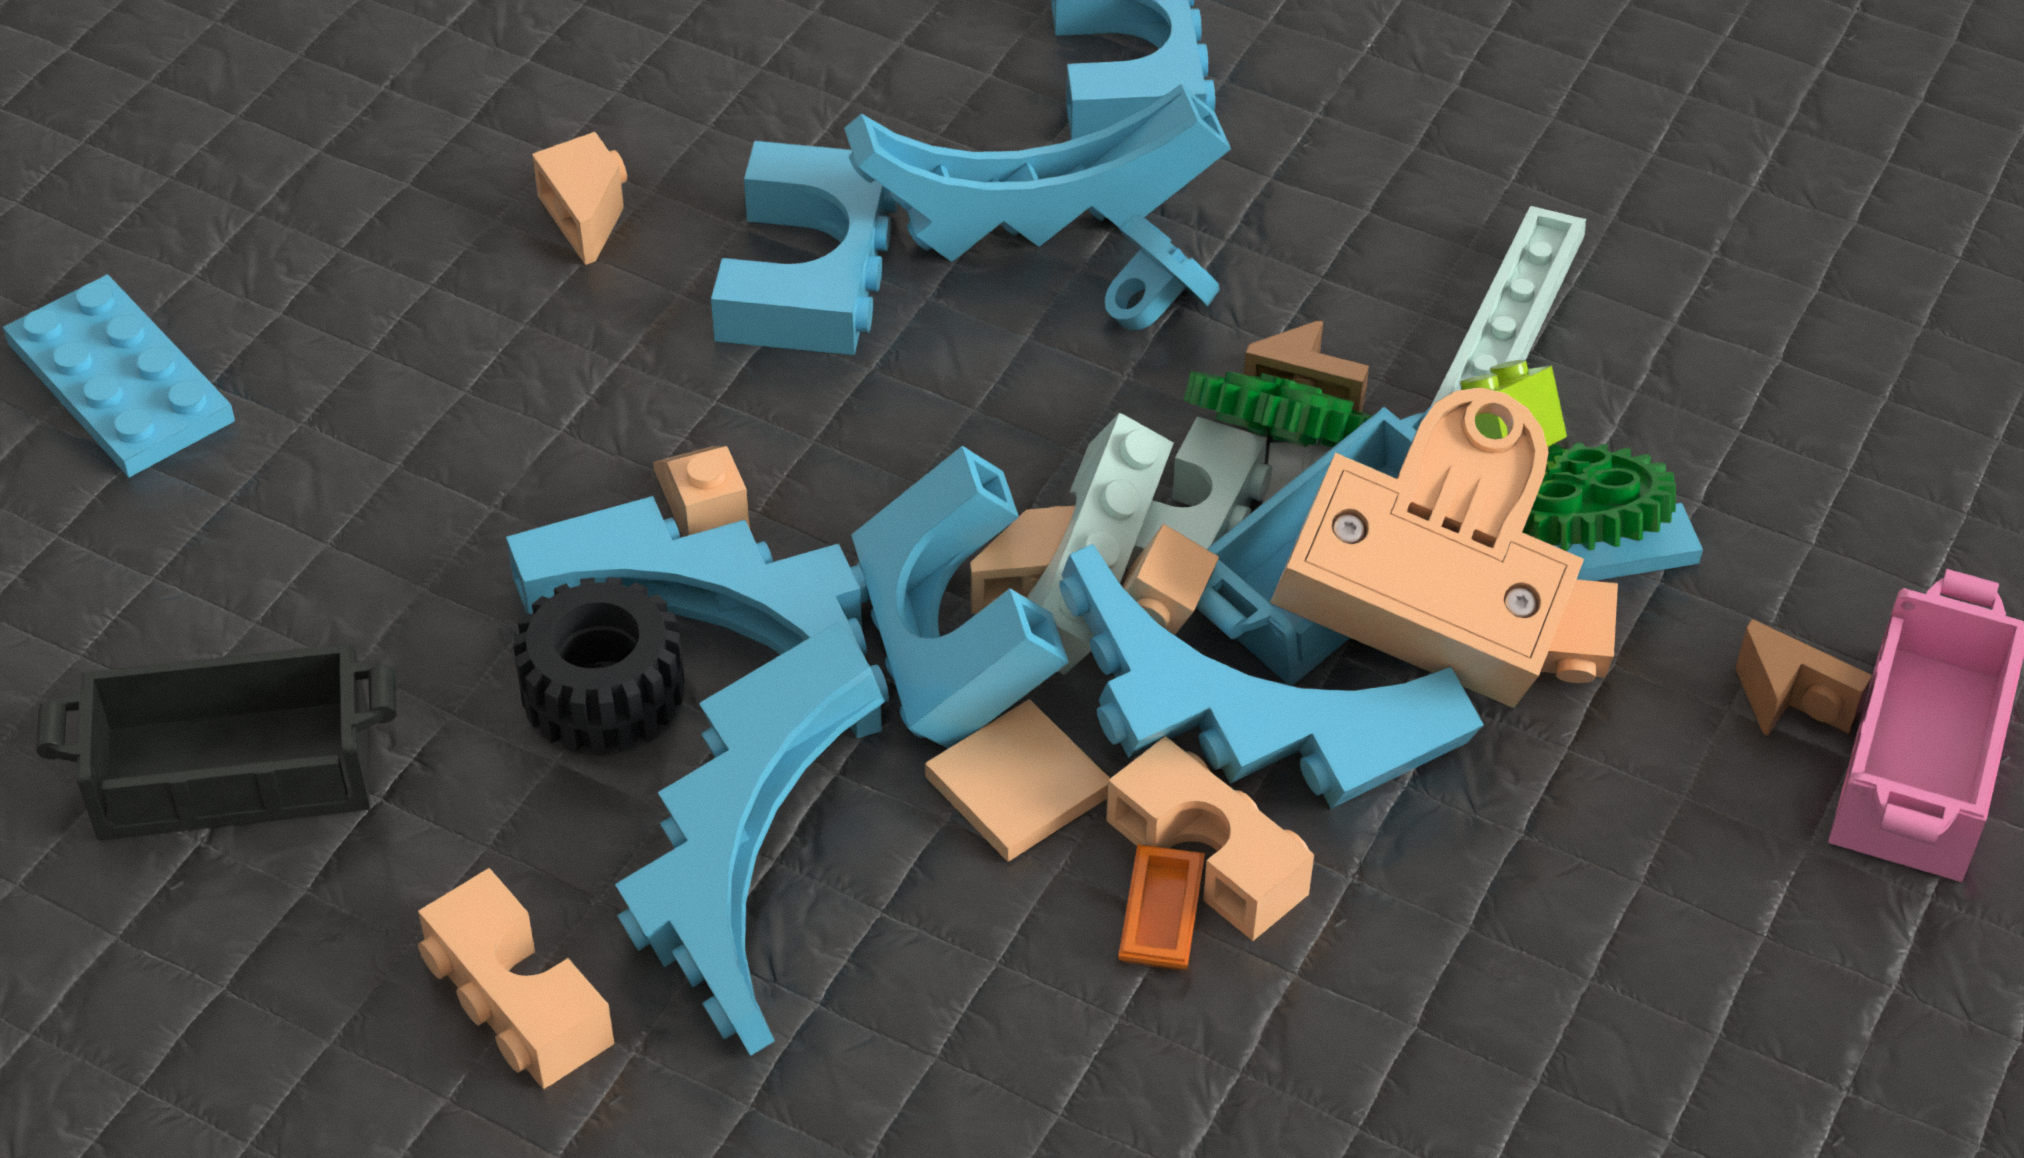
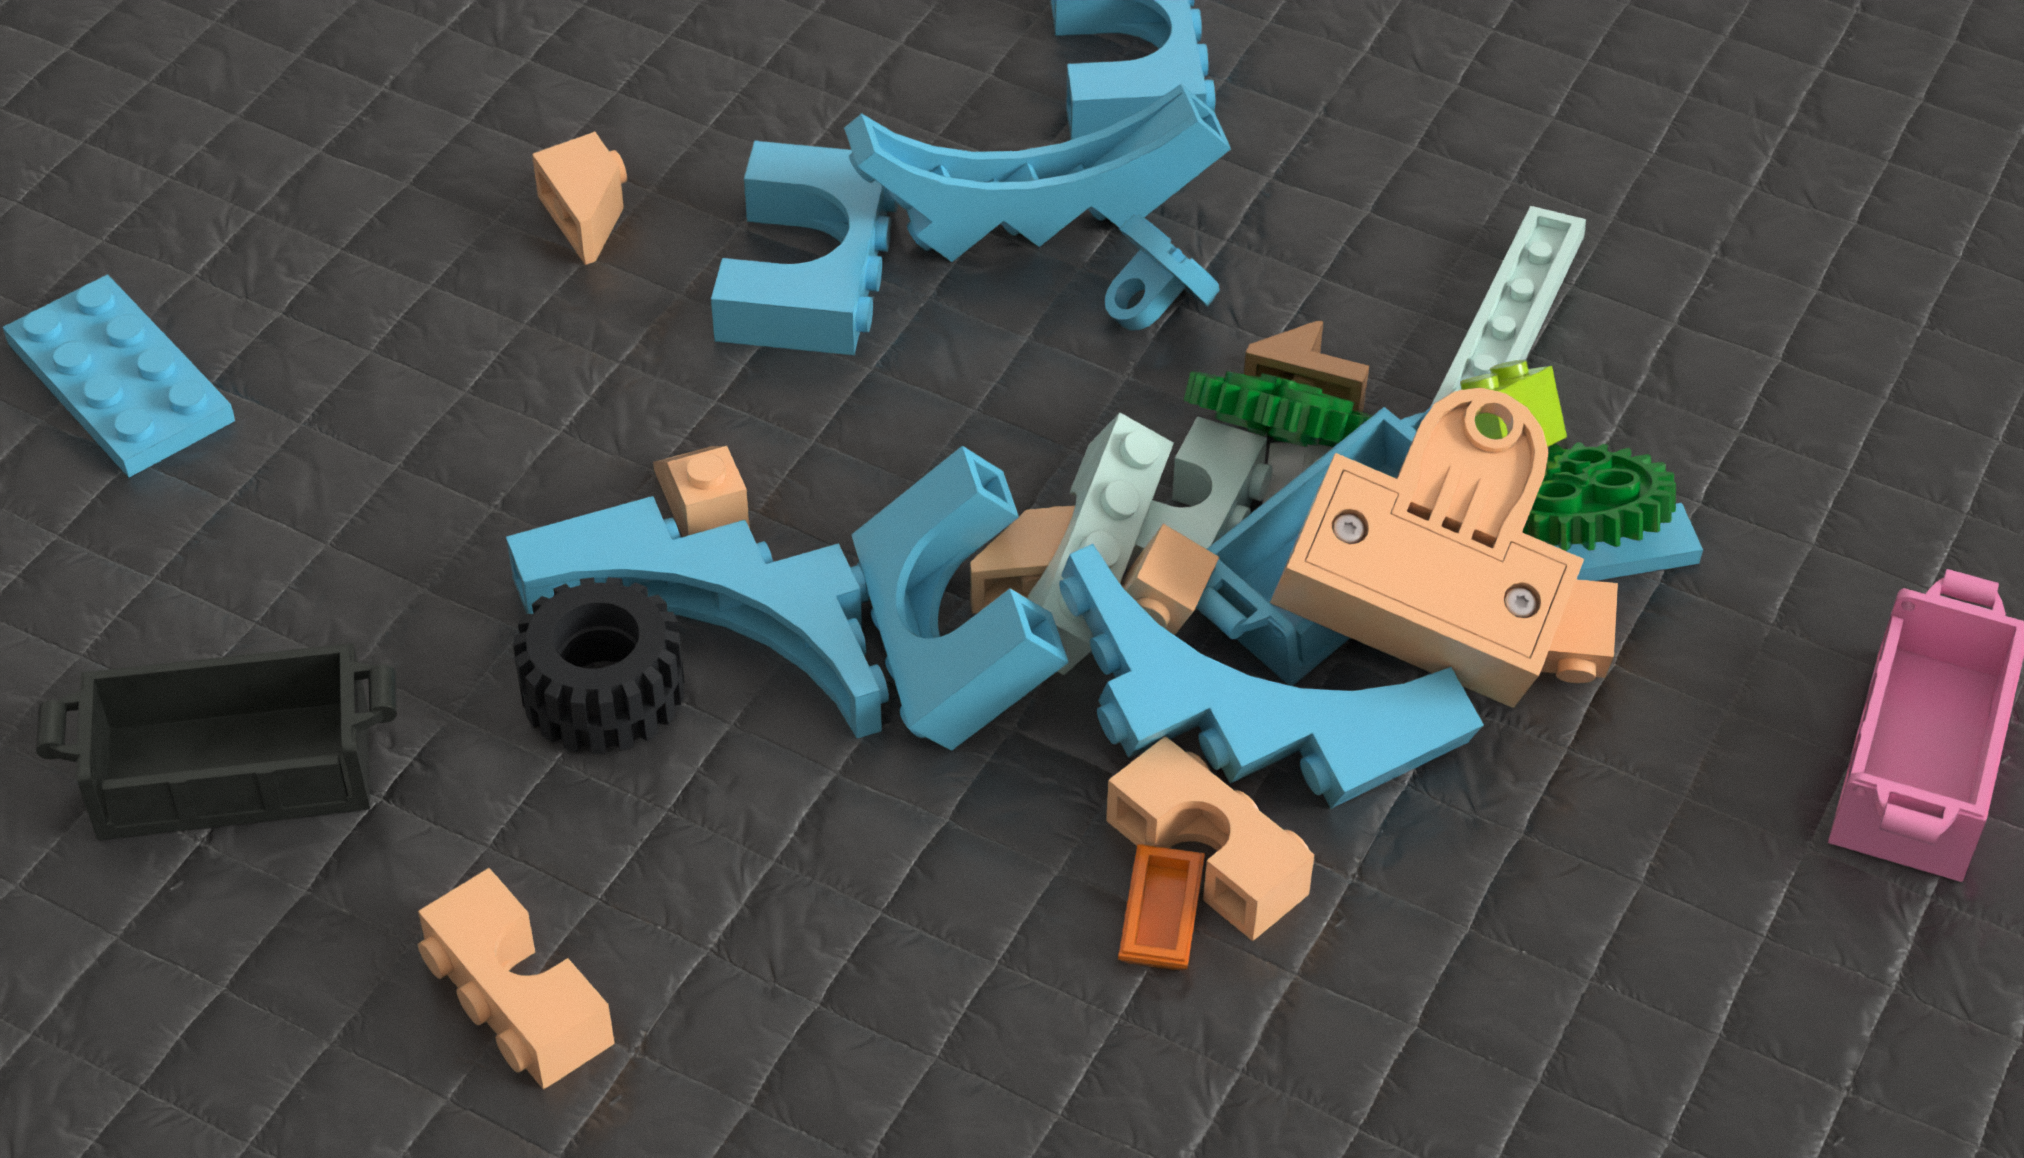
(761, 744): medium azure arch -> none
(1018, 779): light nougat tile -> none
(1789, 672): medium nougat slope -> none

